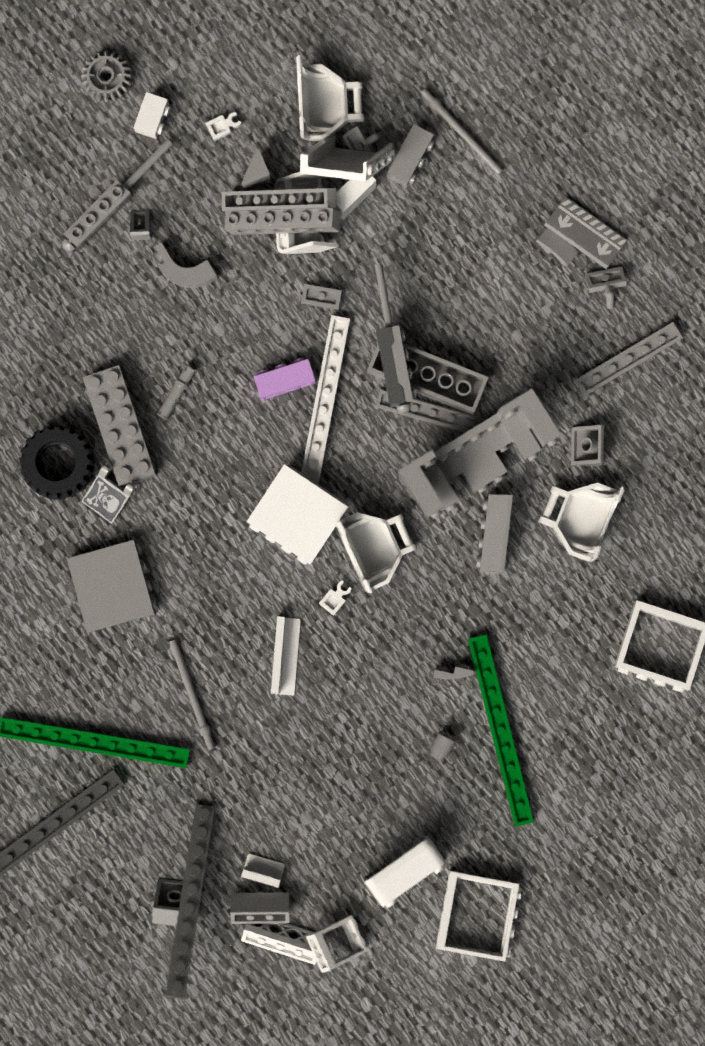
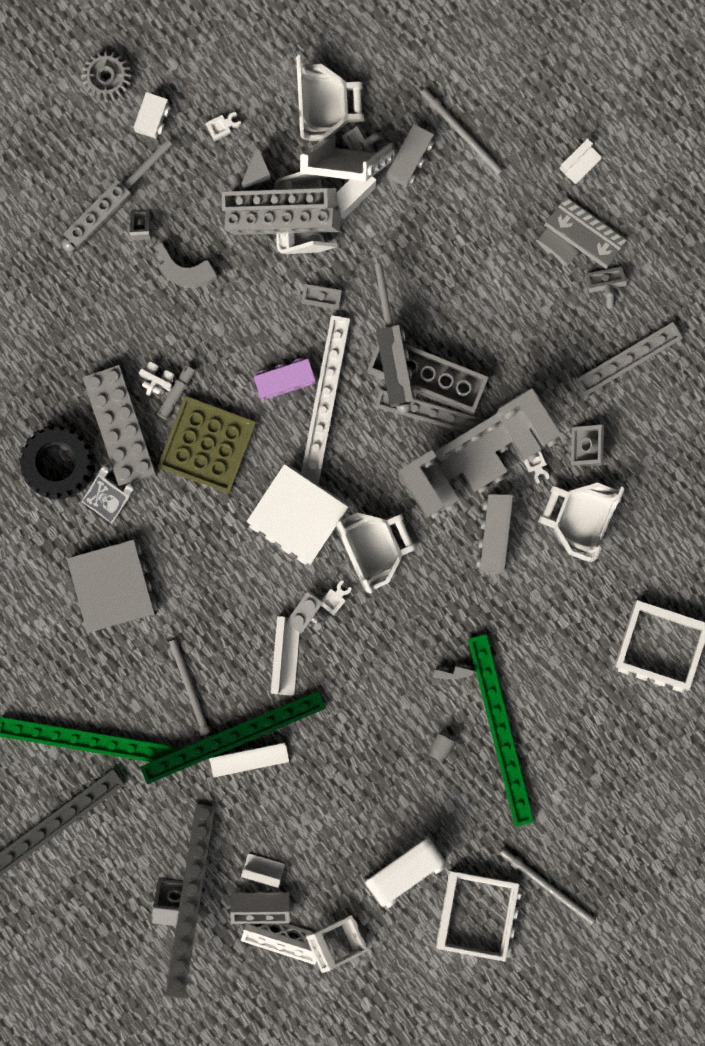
(149, 374): none -> white hips
(206, 444): none -> olive plate
(232, 737): none -> dark green plate
(249, 760): none -> white panel
(306, 612): none -> light grey plate
(517, 862): none -> light grey bar
(536, 466): none -> white plate
(580, 162): none -> white panel

